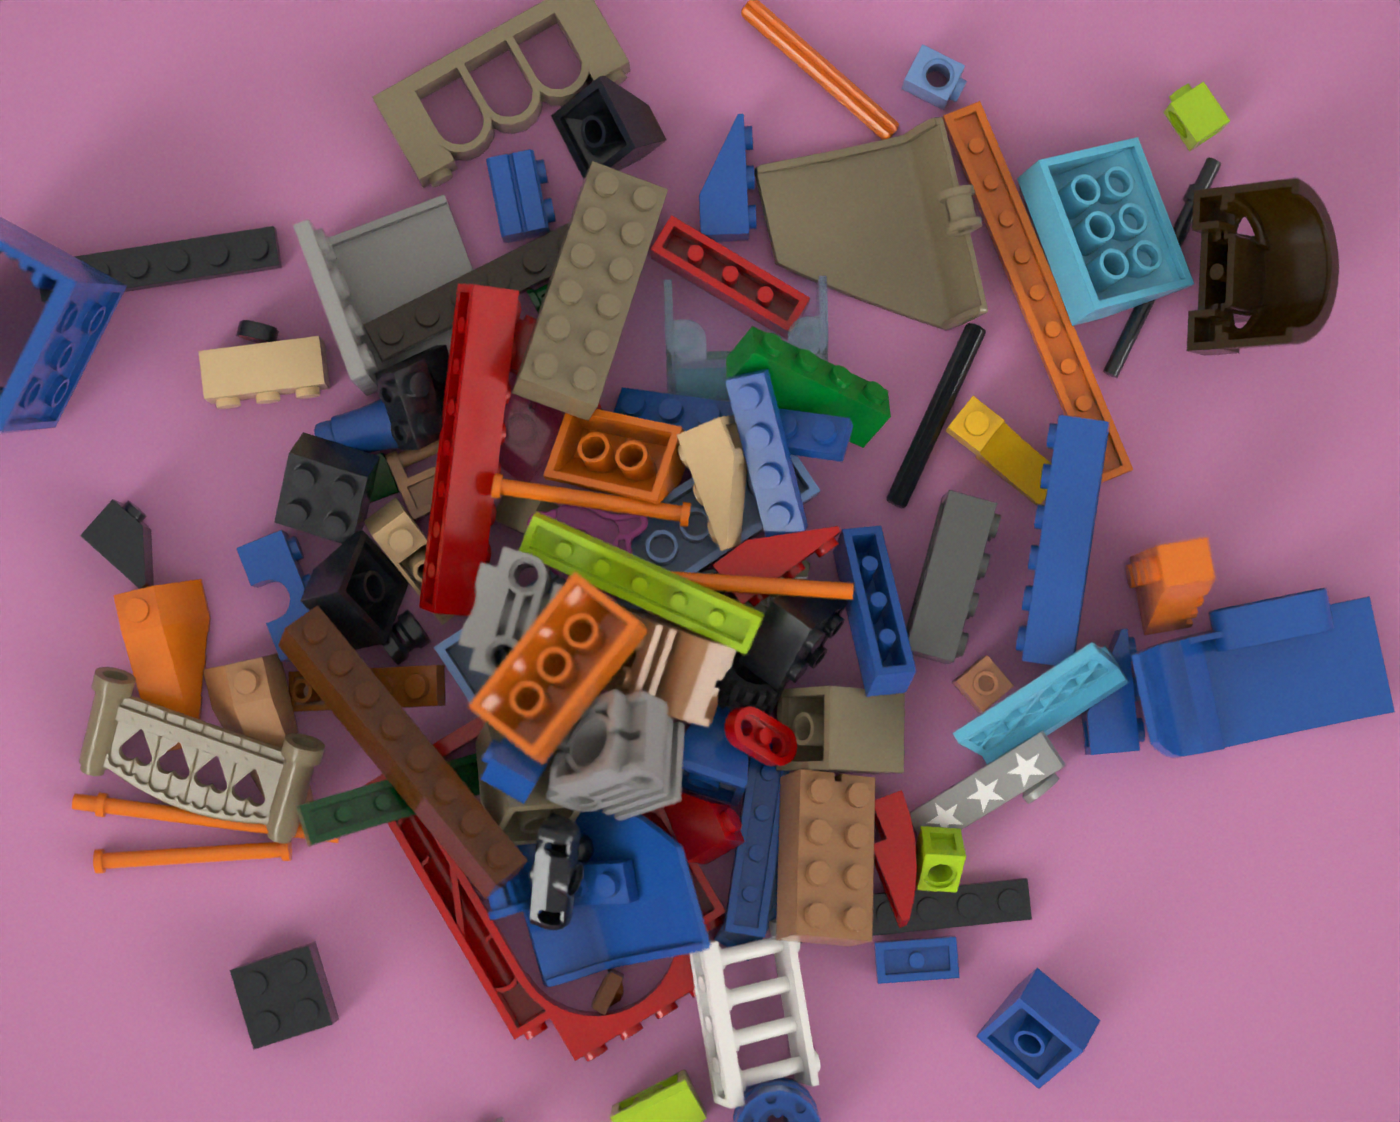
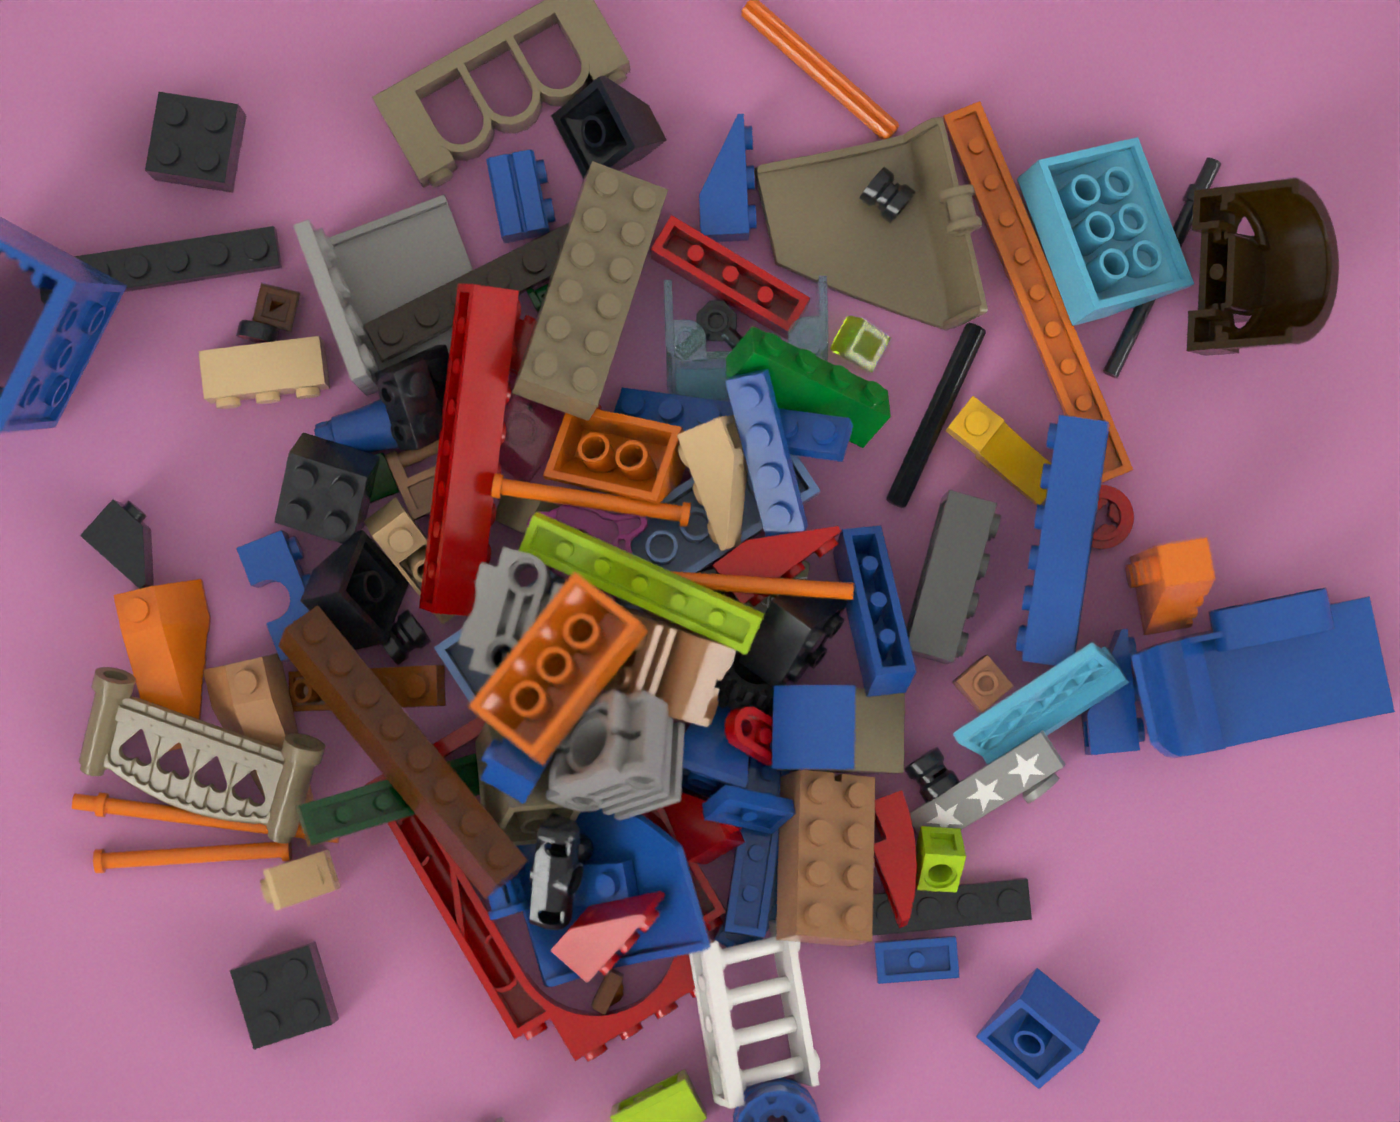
(195, 142): none -> black brick
(276, 306): none -> reddish brown tile
(299, 880): none -> tan slope
(604, 929): none -> slope
(719, 323): none -> black piece
(748, 809): none -> blue plate
(814, 727): none -> blue slope
(860, 343): none -> clear neon green slope
(890, 197): none -> black wheel
(930, 61): medium blue brick -> none
(931, 765): none -> black wheel
(1120, 513): none -> red gear
(1195, 114): lime brick -> none

